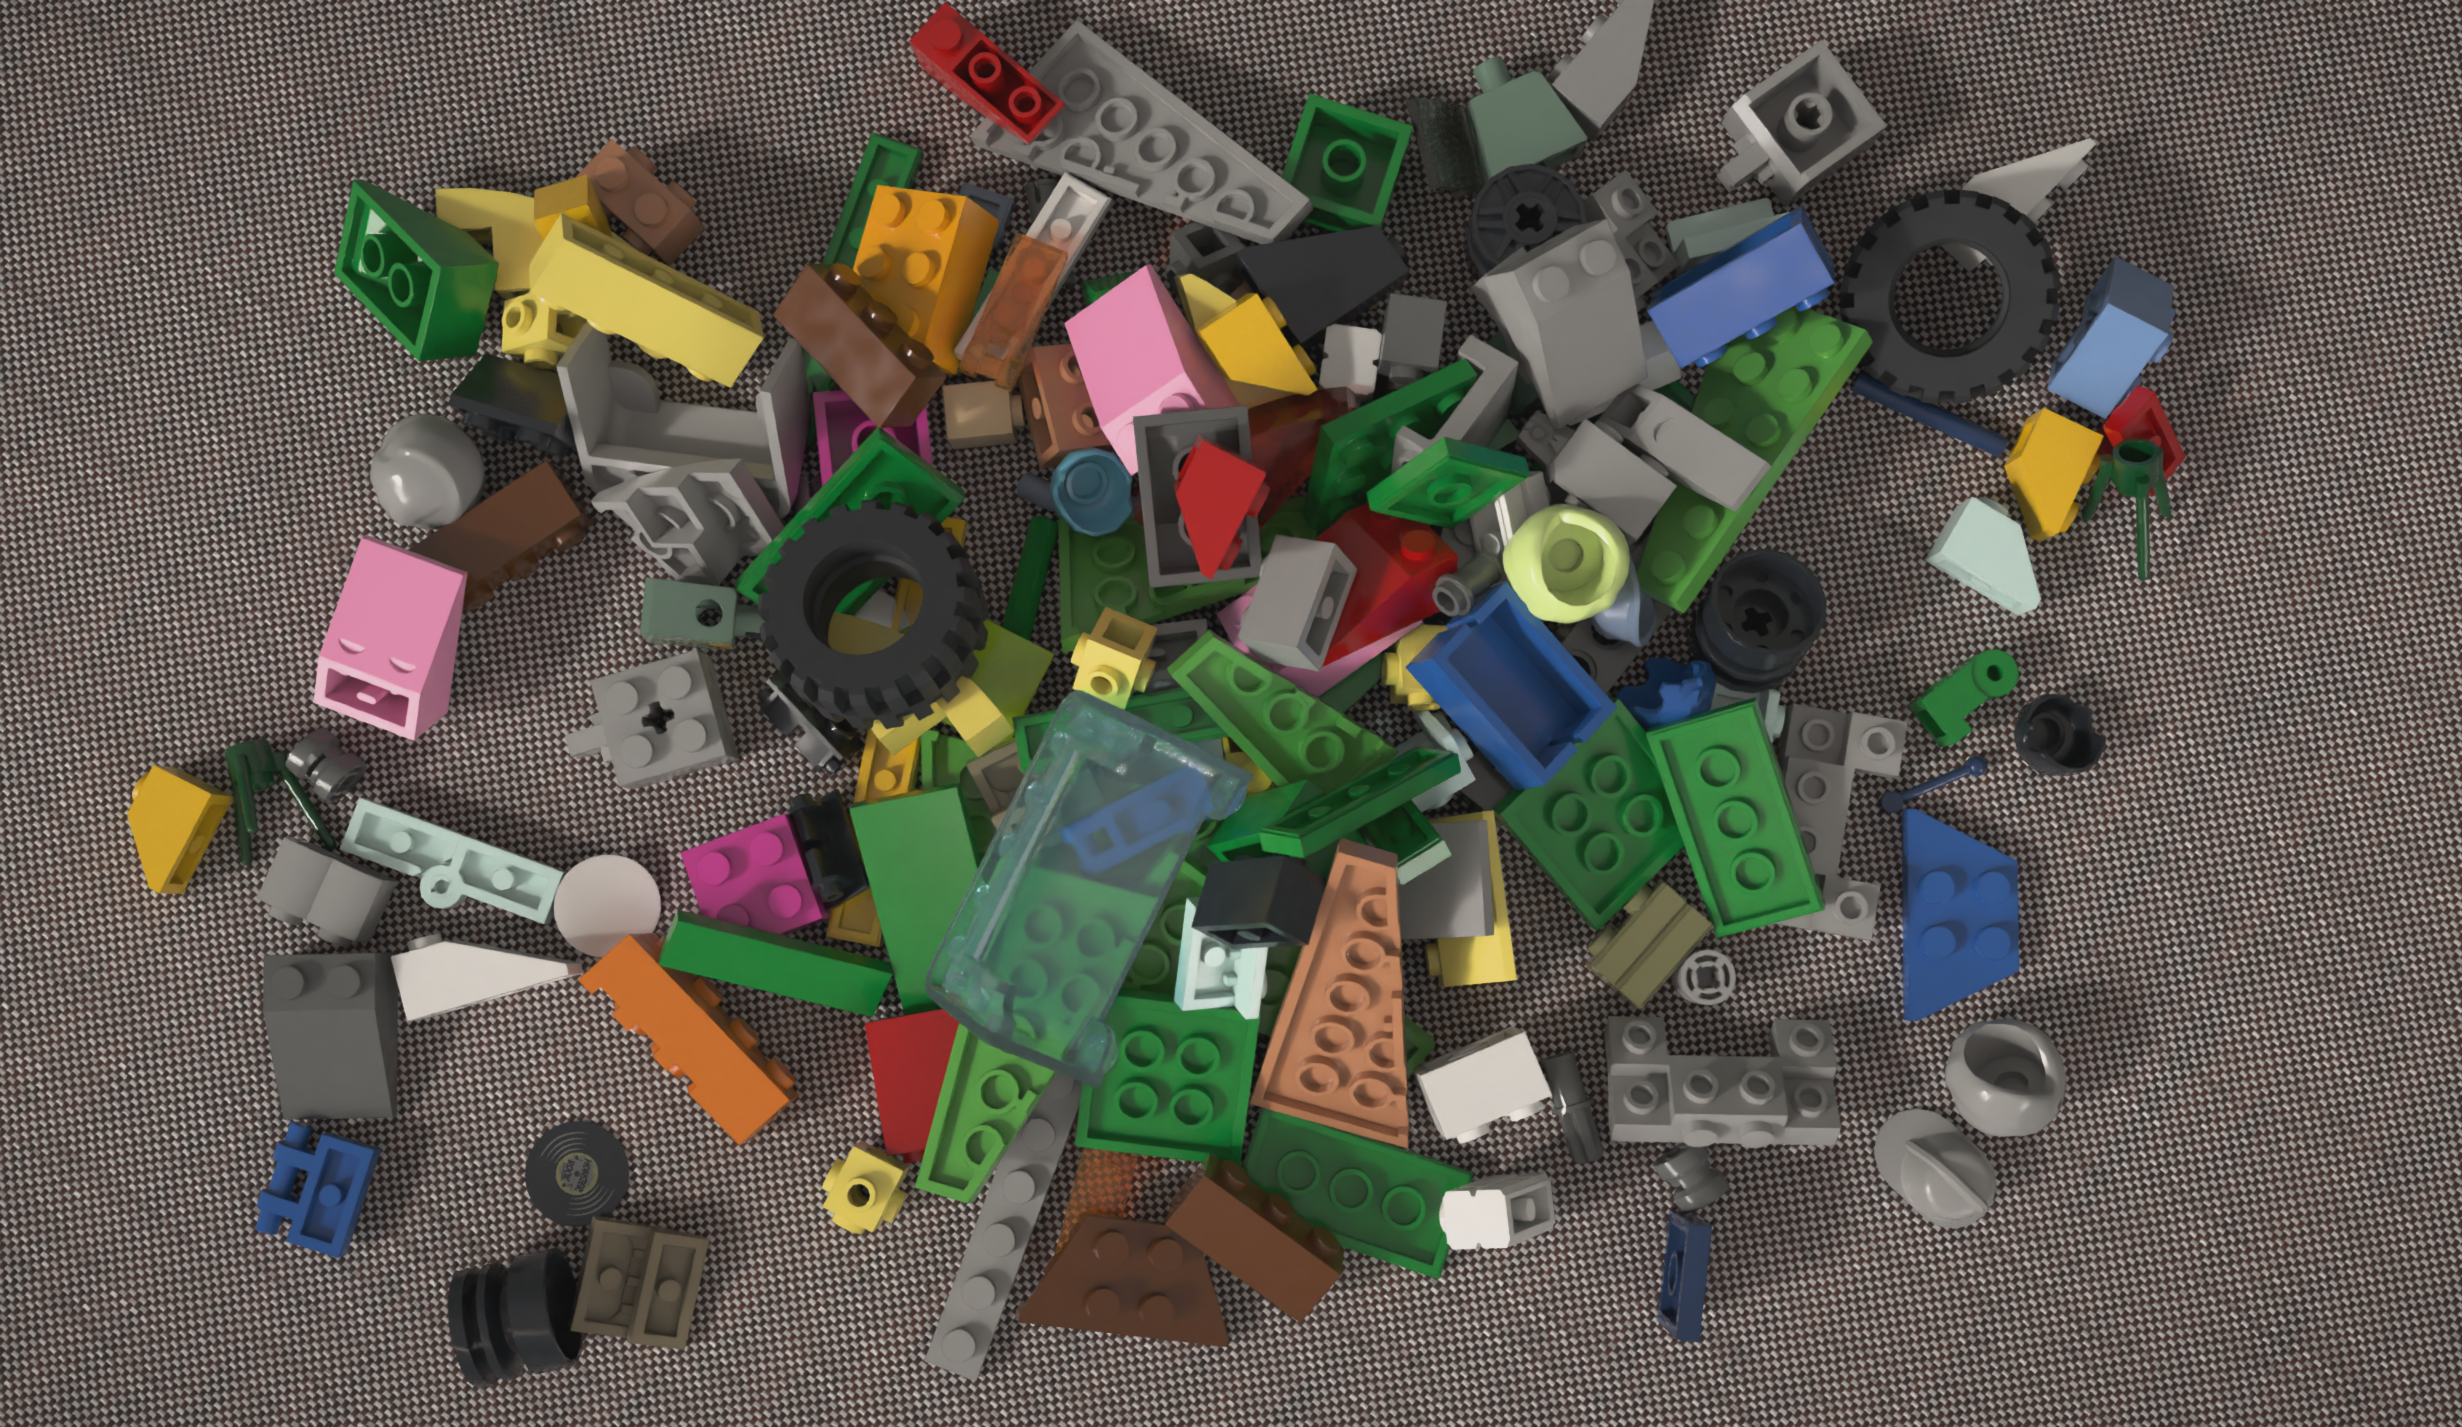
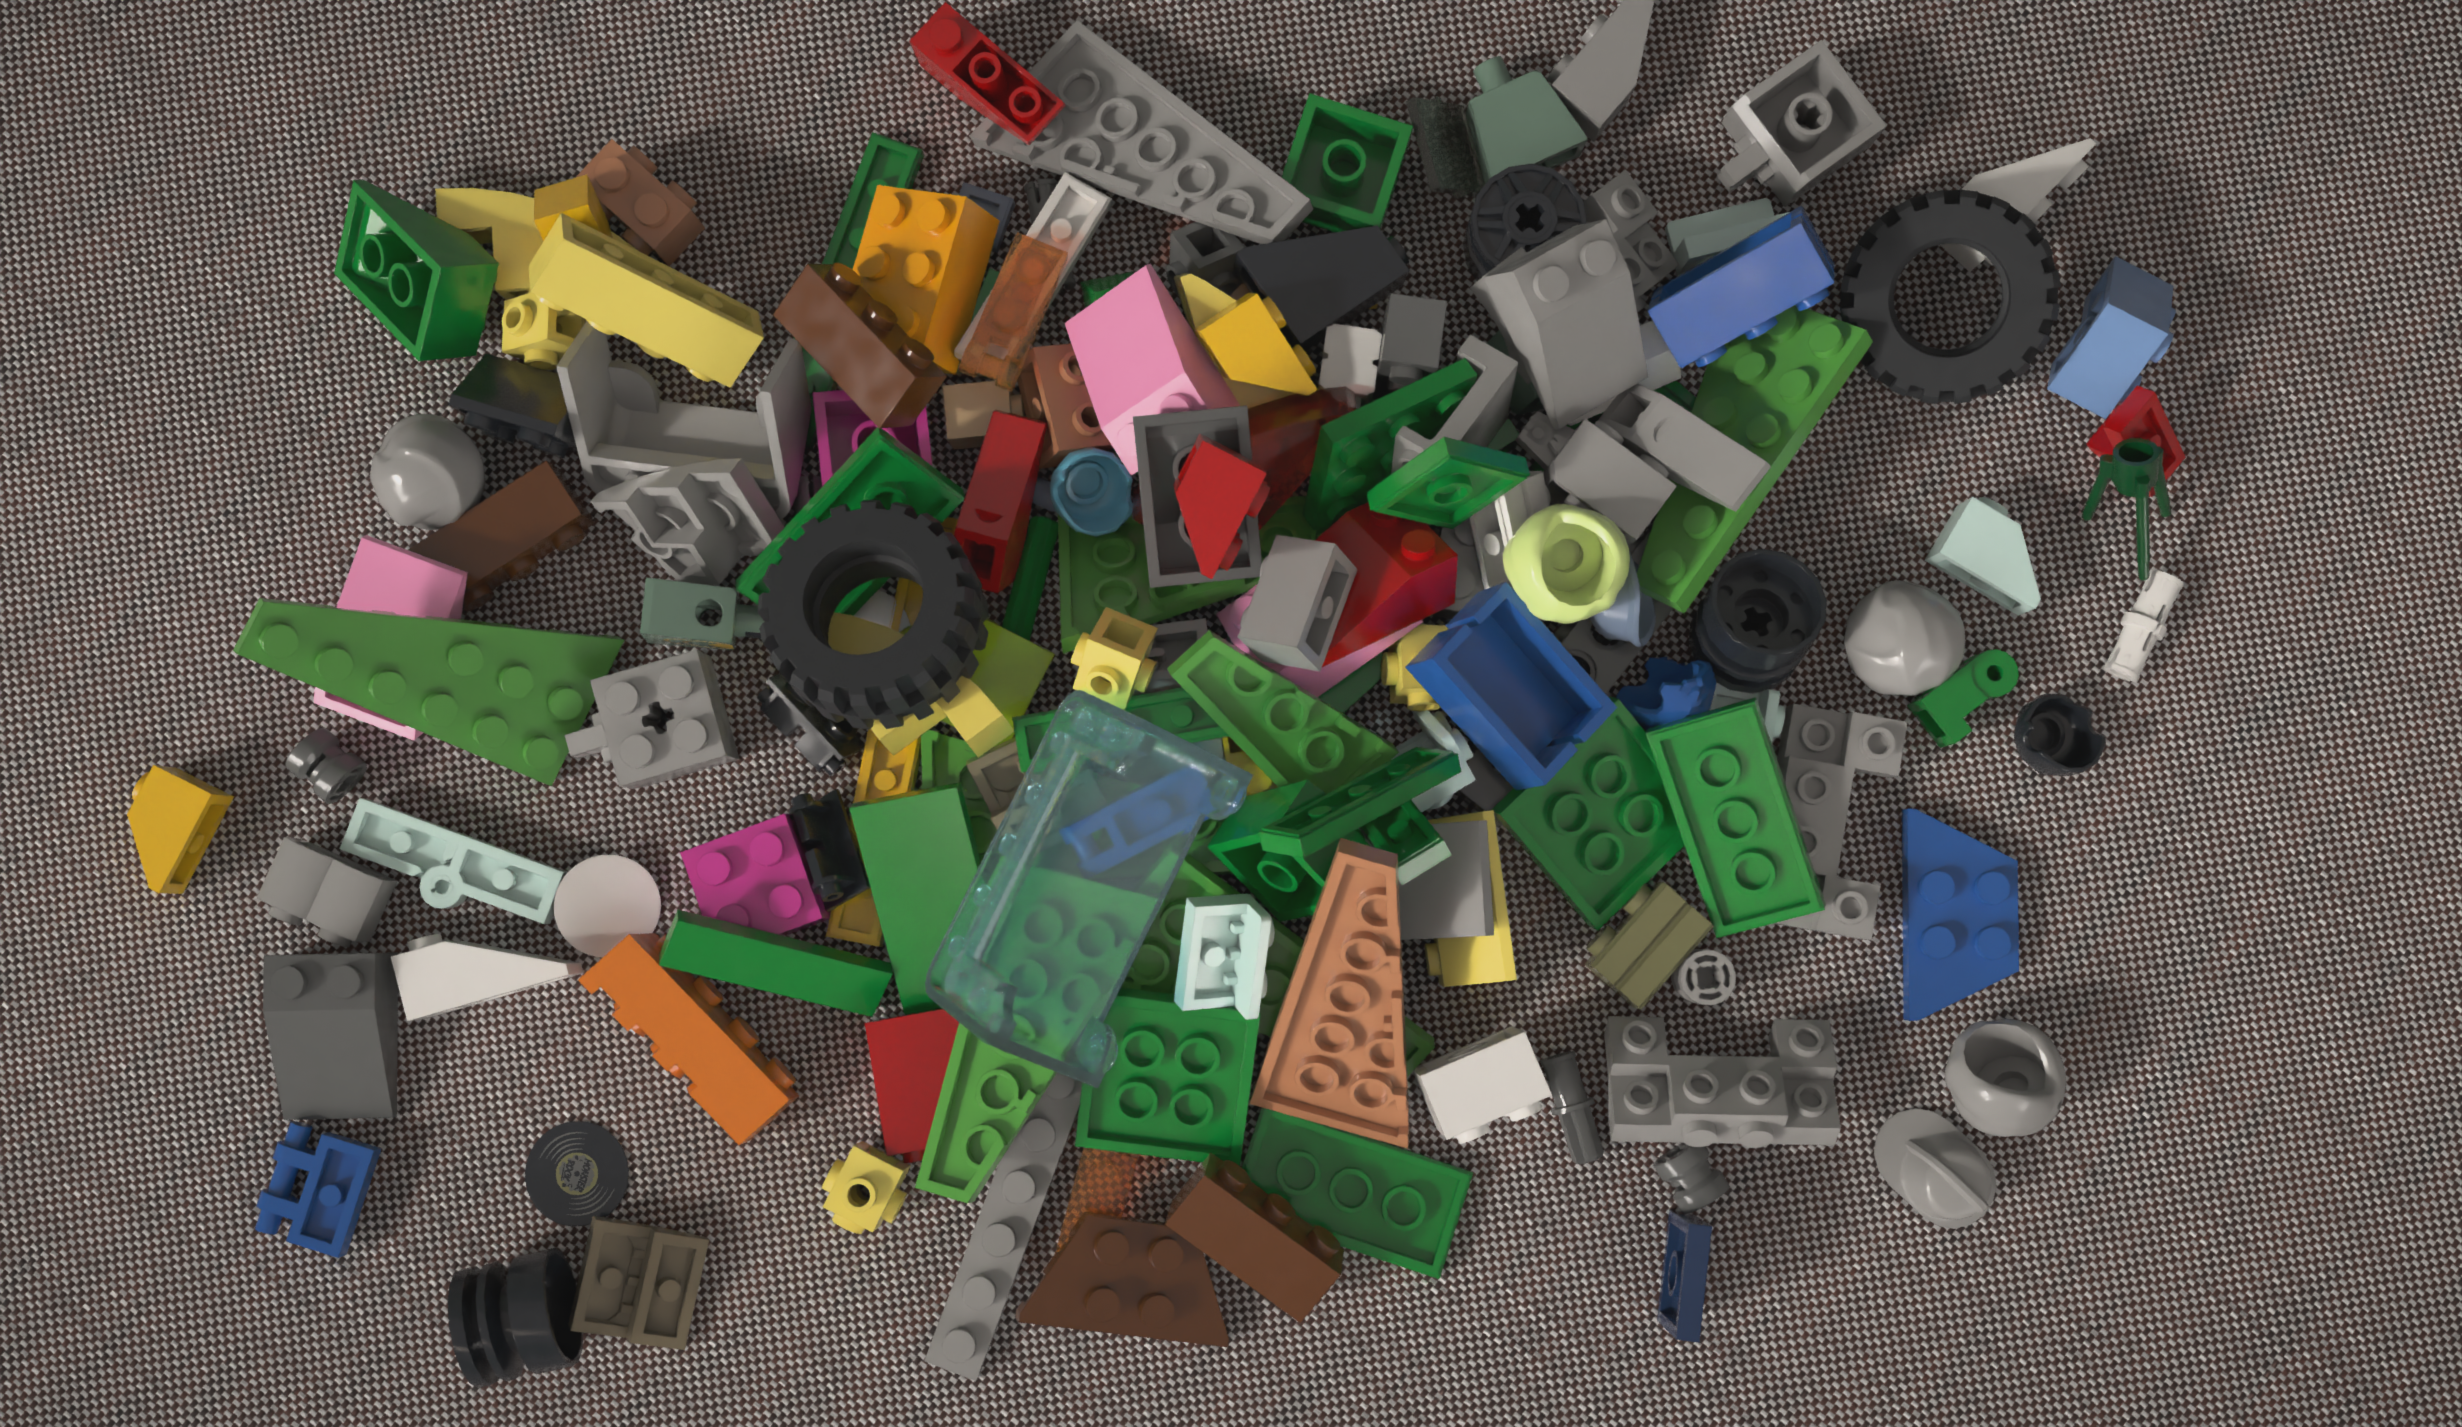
(253, 770): dark green plant -> none
(463, 681): none -> bright green wing
(1001, 498): none -> red slope
(1259, 902): black brick -> none
(1457, 591): dark grey pin -> none
(1497, 1211): white brick -> none
(1892, 801): dark blue hinge -> none
(1904, 639): none -> light grey piece
(1930, 415): dark blue bar -> none
(2048, 469): yellow slope -> none
(2143, 626): none -> white pin

